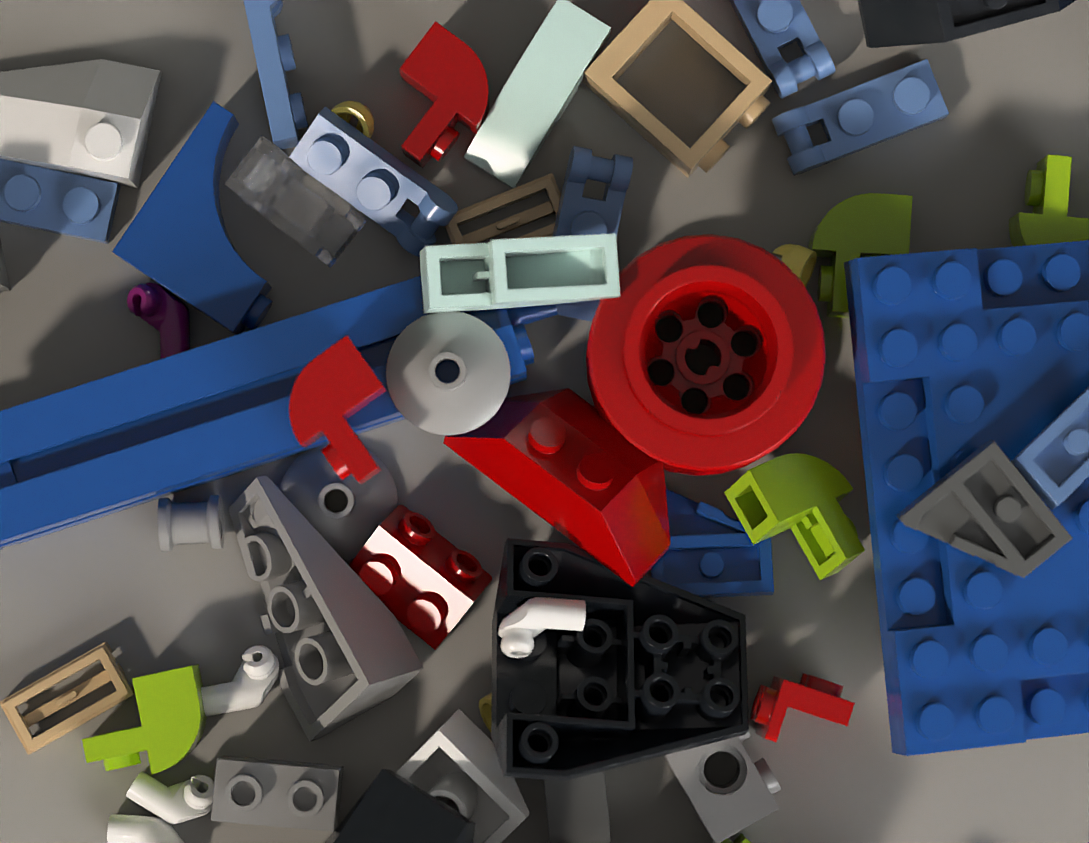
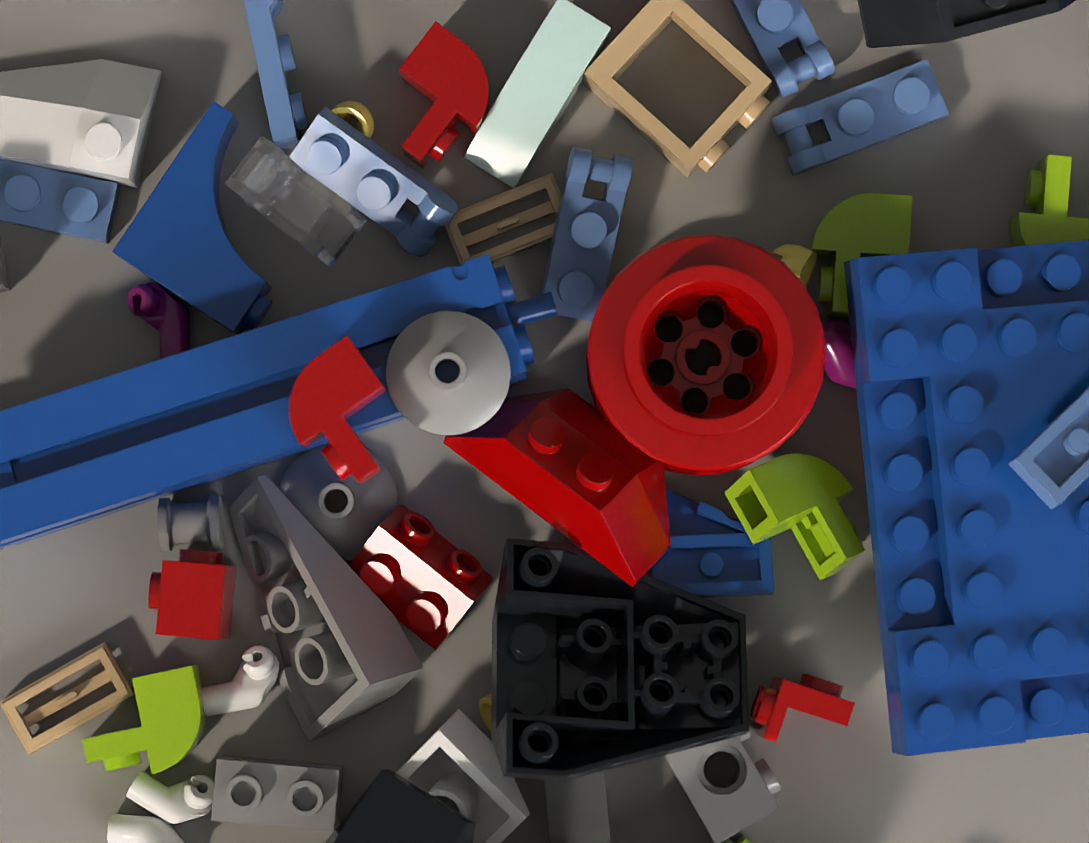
(193, 596): none -> red brick
(519, 273): light aqua slope -> none
(534, 617): white arm -> none
(839, 353): none -> magenta arm
(989, 513): dark grey wing -> none

